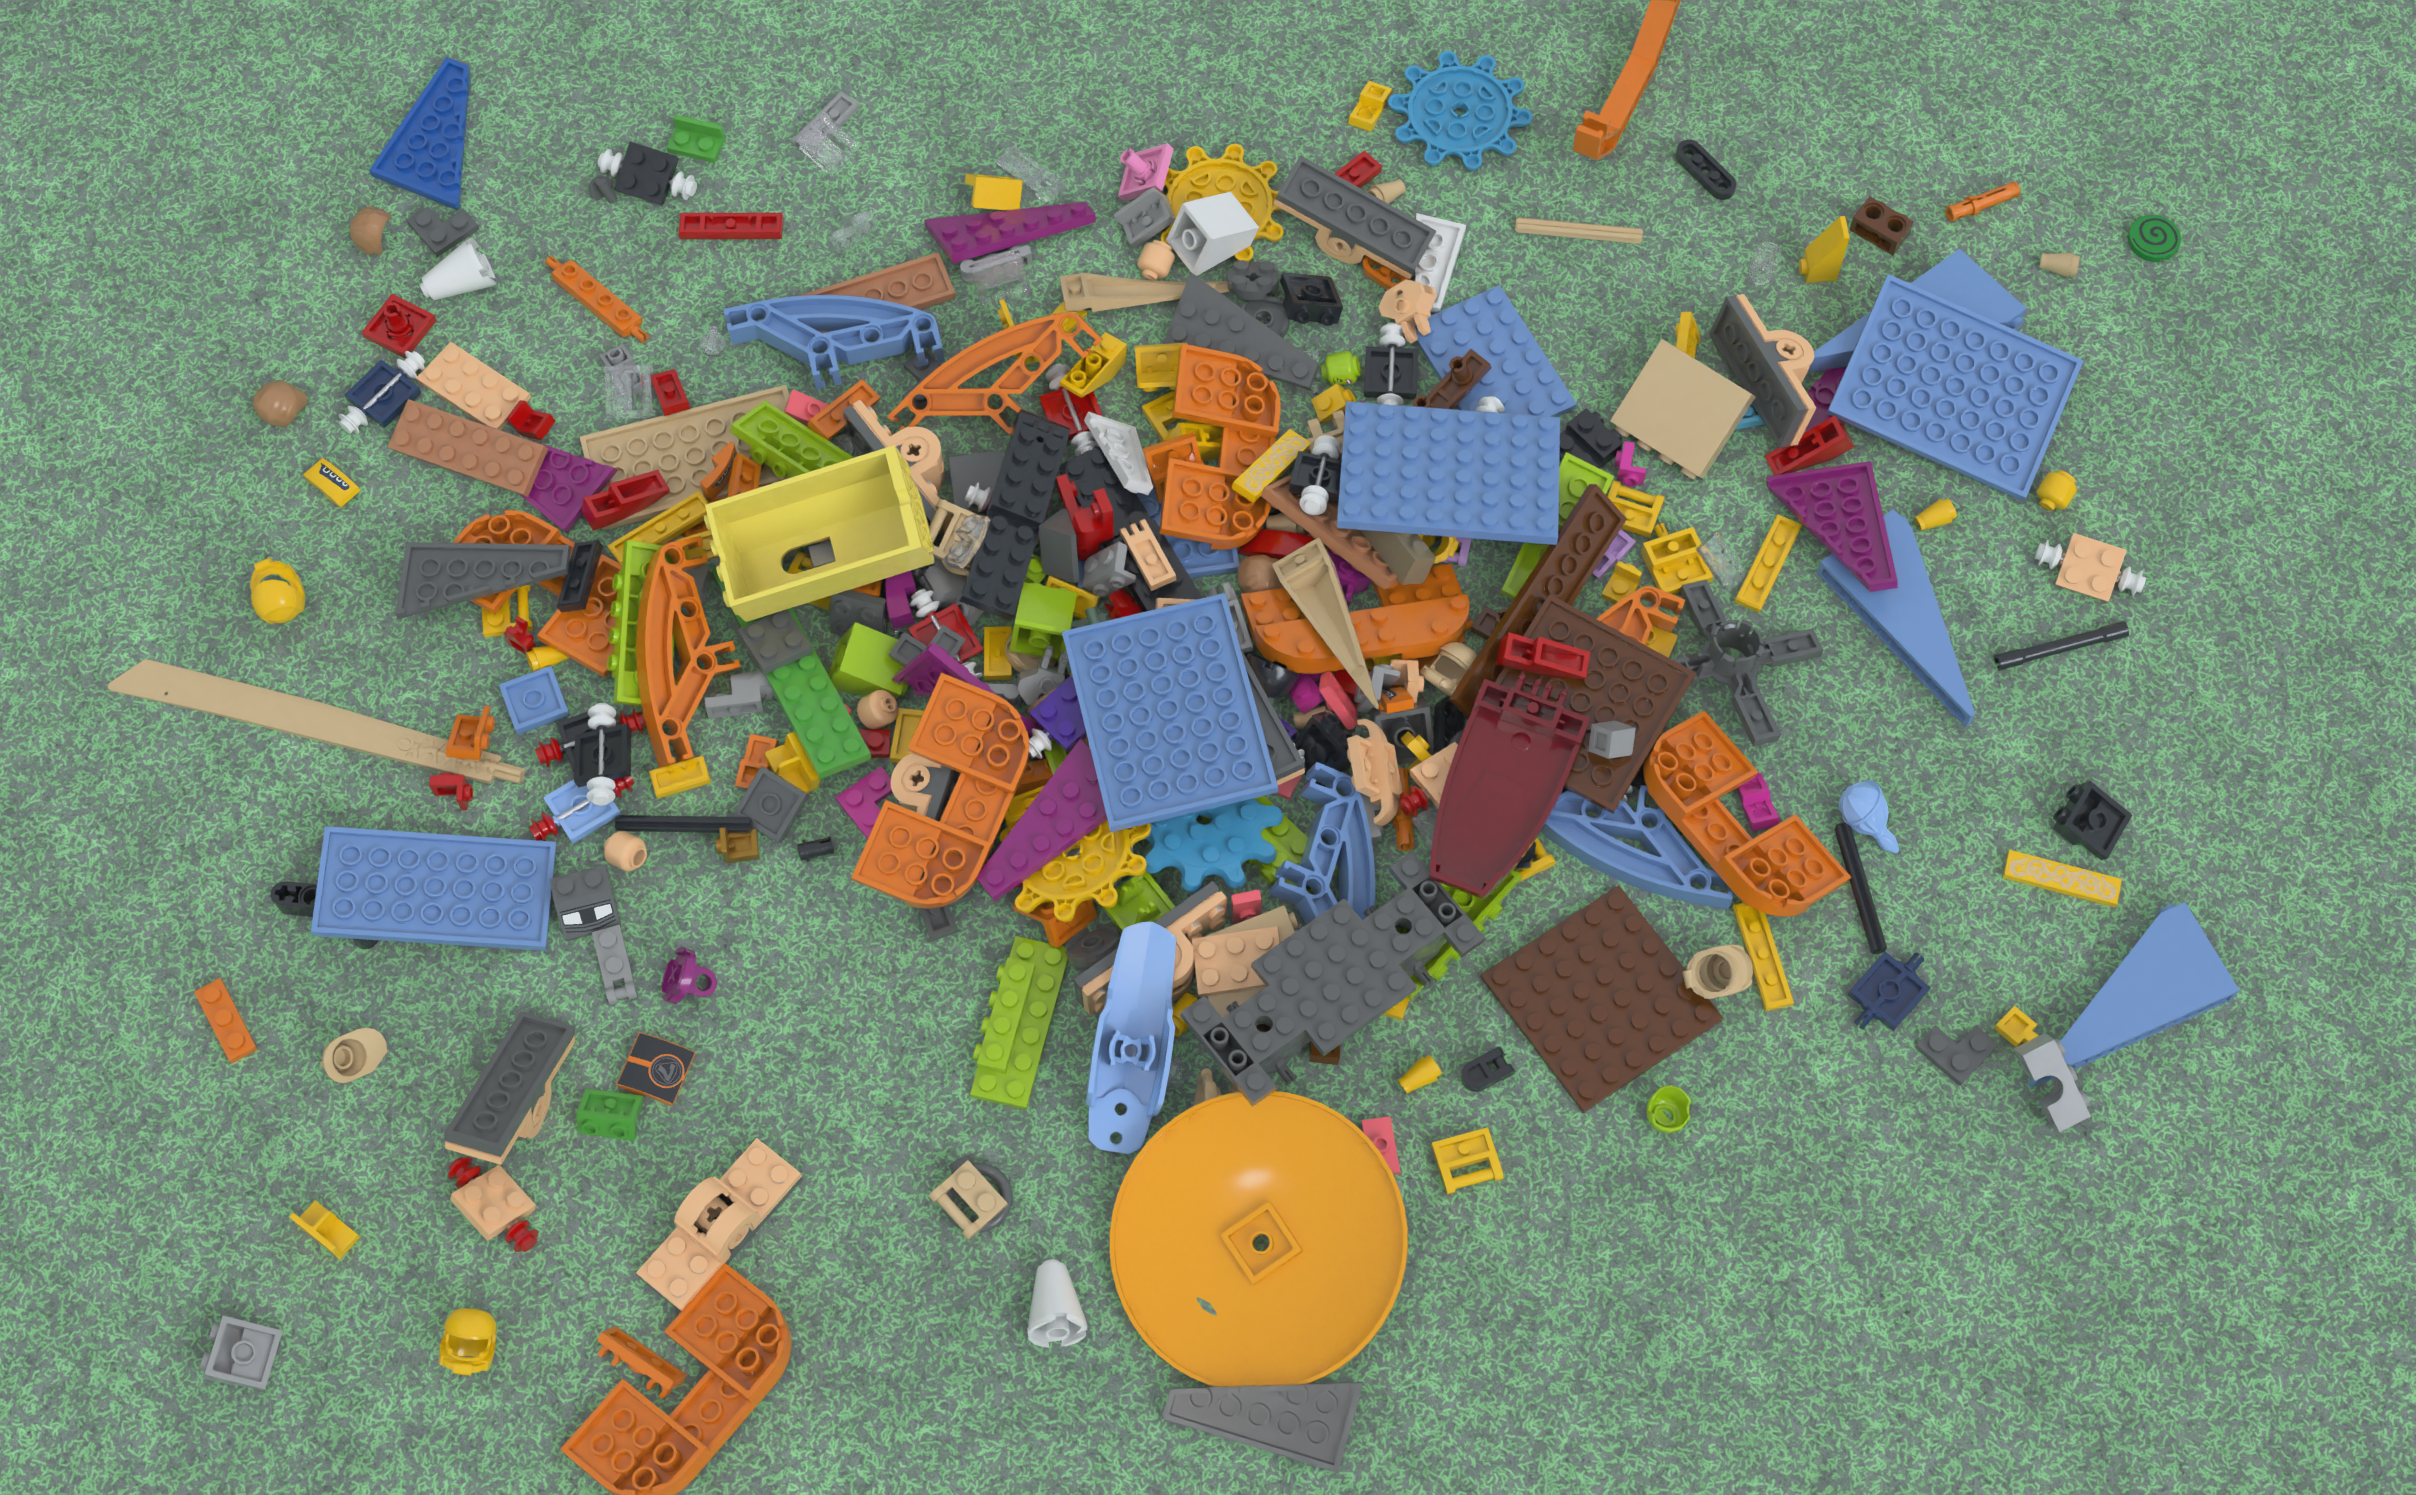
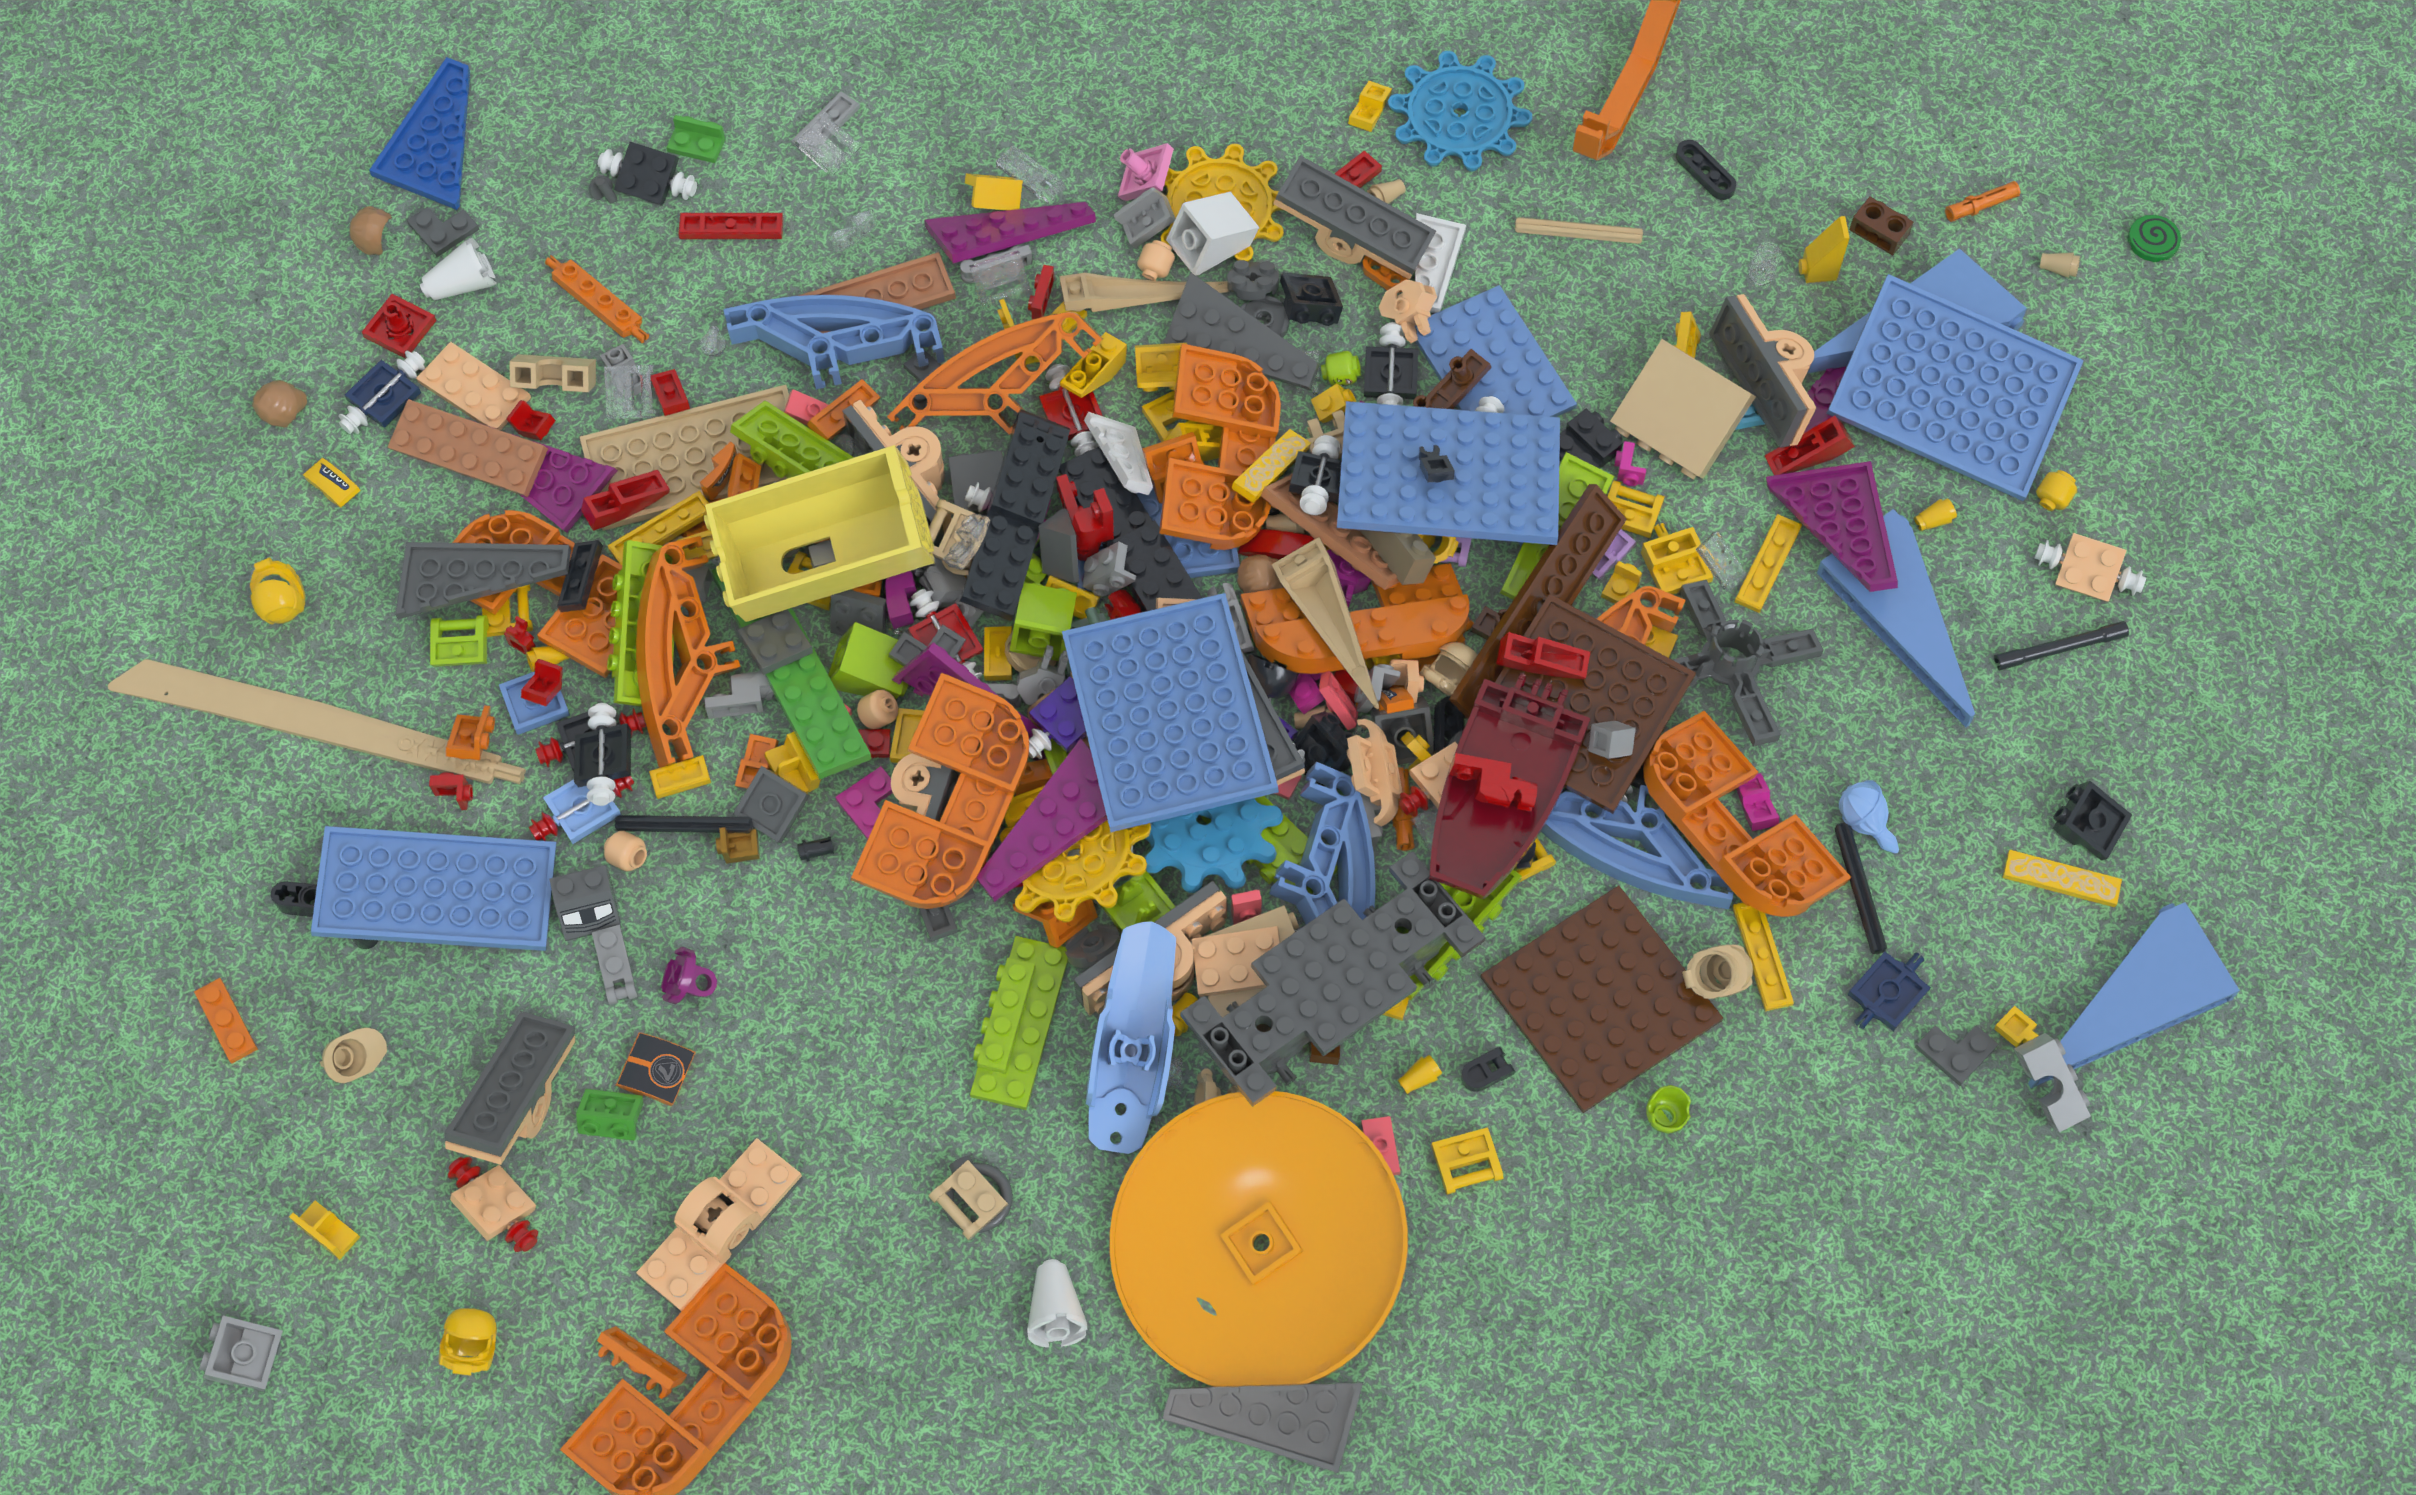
(458, 649): none -> lime plate
(536, 371): none -> tan arch
(543, 684): none -> red bracket
(1043, 285): none -> red plate
(1148, 555): light nougat hinge -> none
(1435, 467): none -> black plate
(1494, 782): none -> red plate

